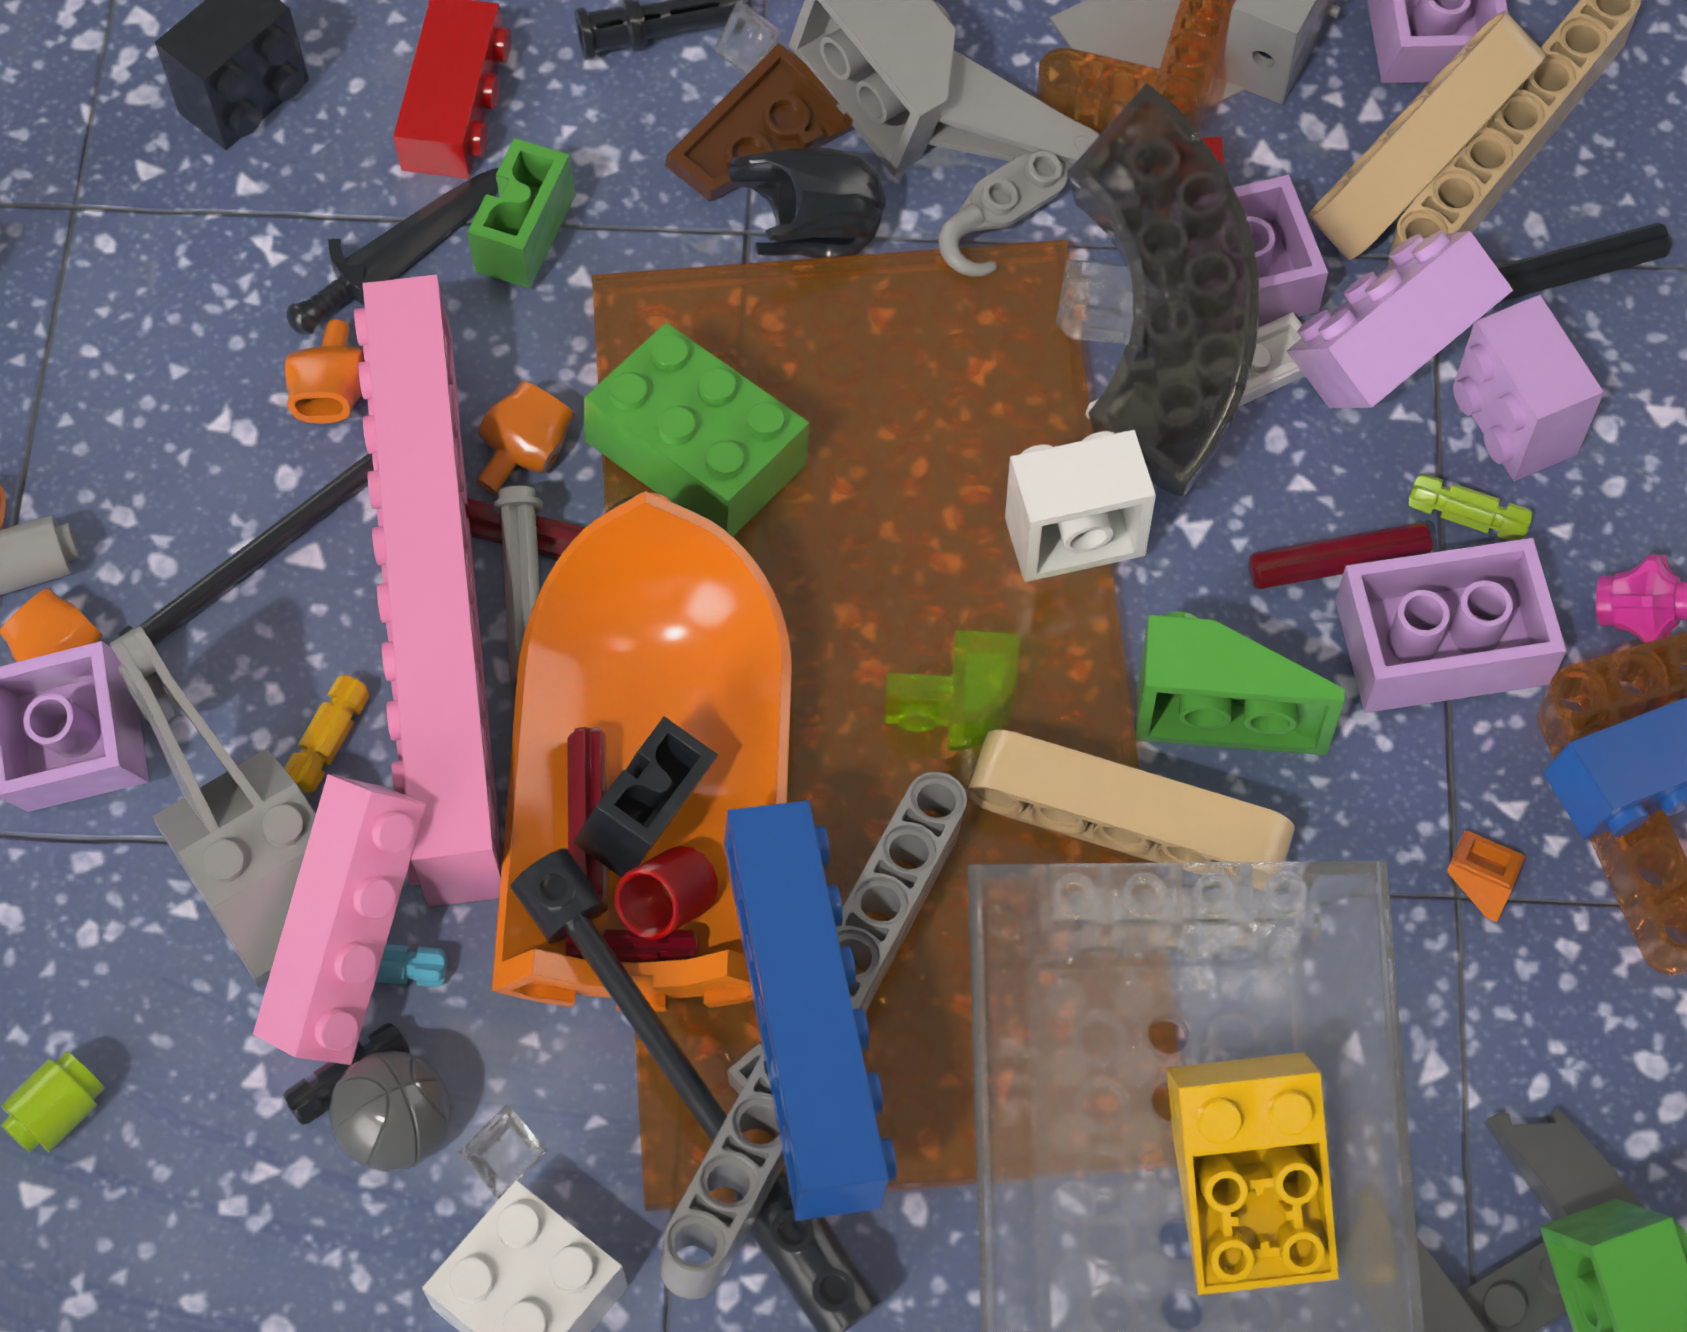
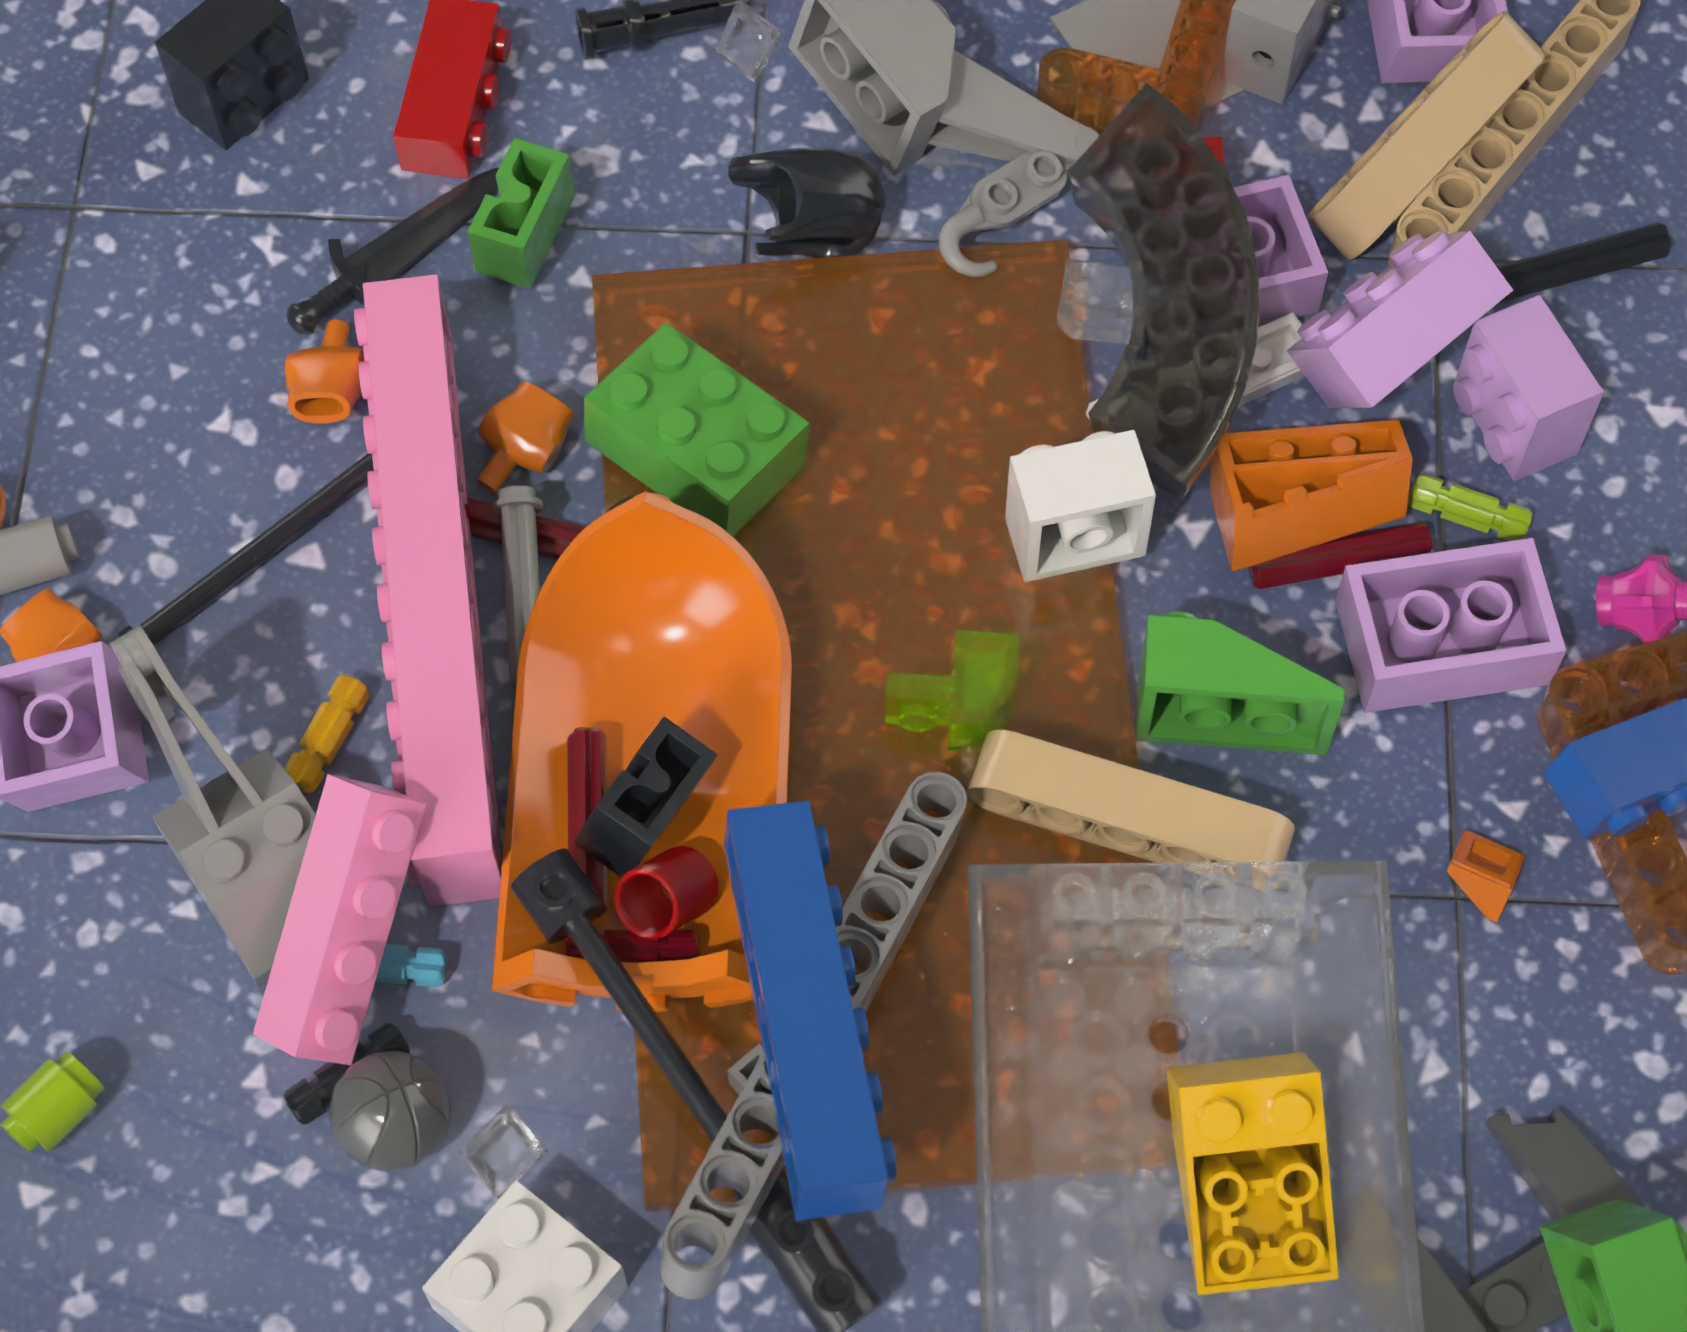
(767, 111): reddish brown wing -> none
(1306, 486): none -> orange wedge

